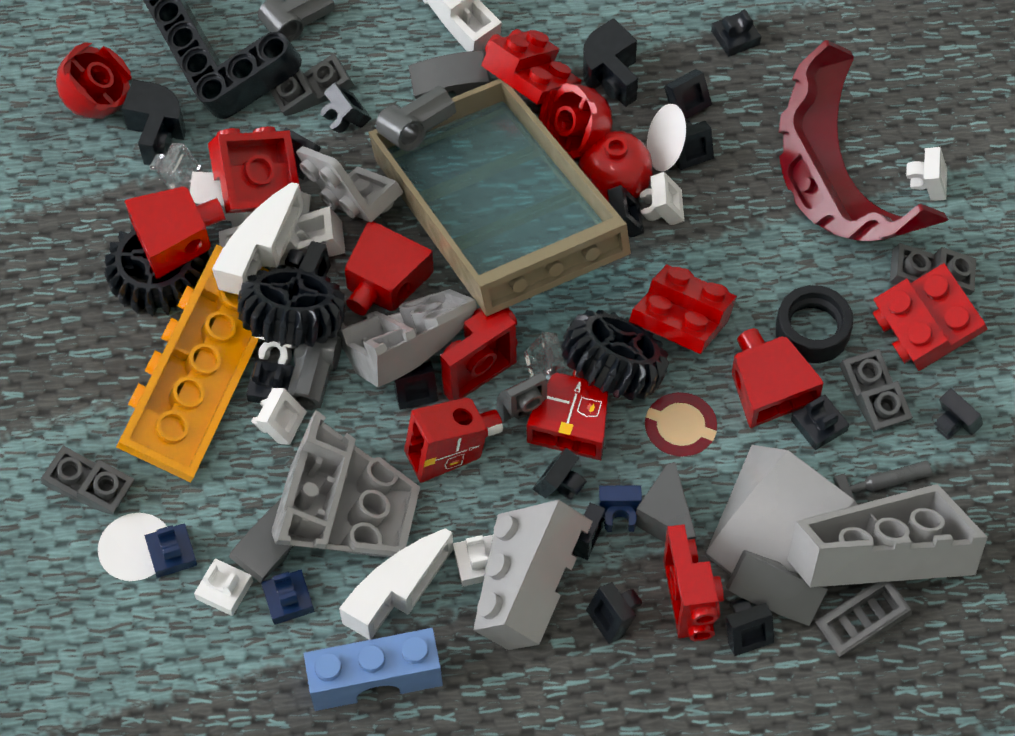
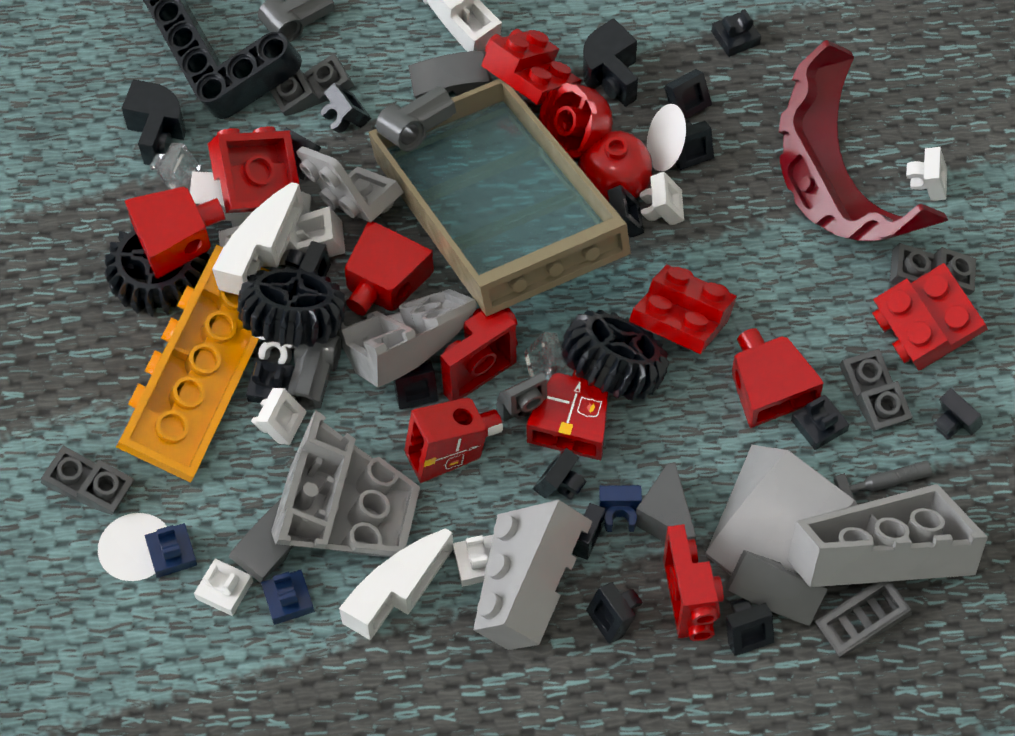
(93, 81): red cylinder -> none
(399, 660): medium blue arch -> none
(681, 424): sticker -> none
(819, 298): black tyre -> none

